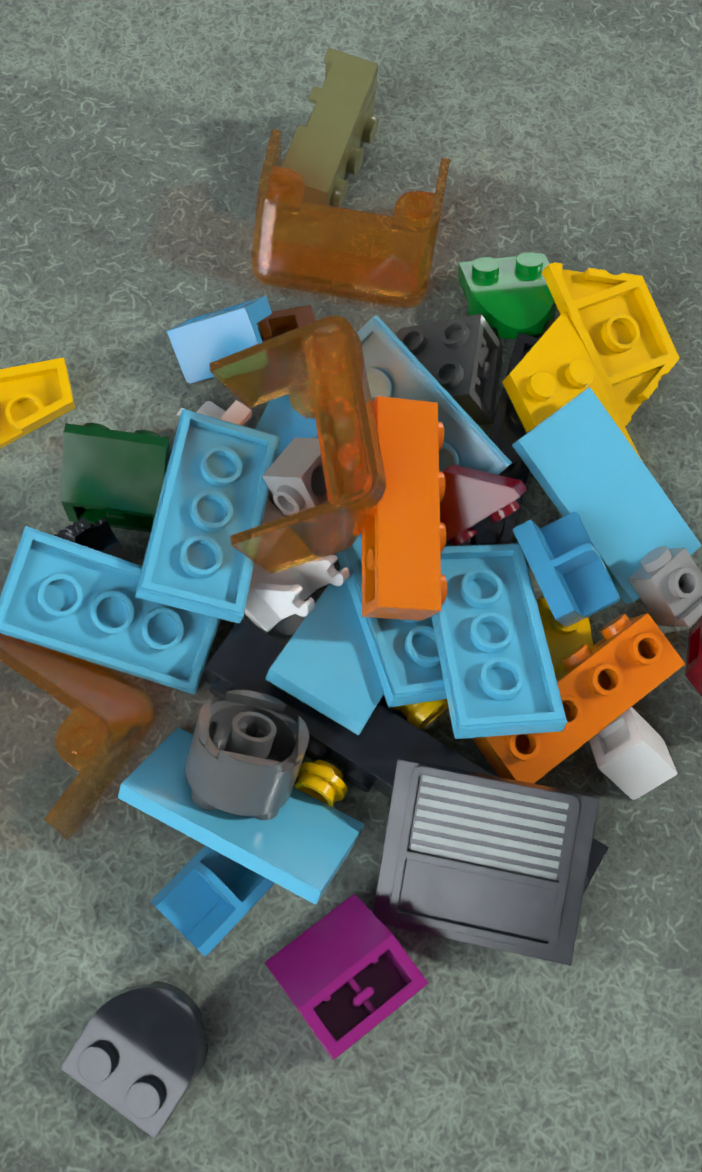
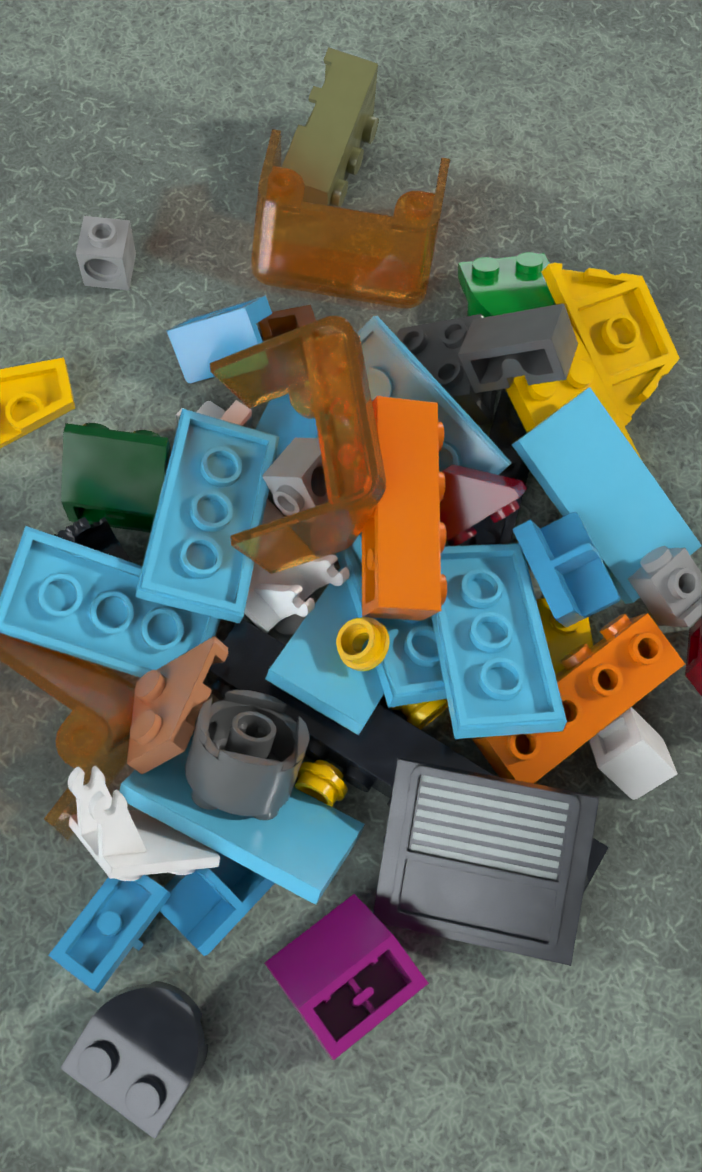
(106, 252): none -> light grey brick
(109, 929): none -> dark azure panel
(130, 841): none -> white plate
(169, 704): none -> nougat wing
(352, 637): none -> yellow plate
(519, 344): none -> dark grey brick

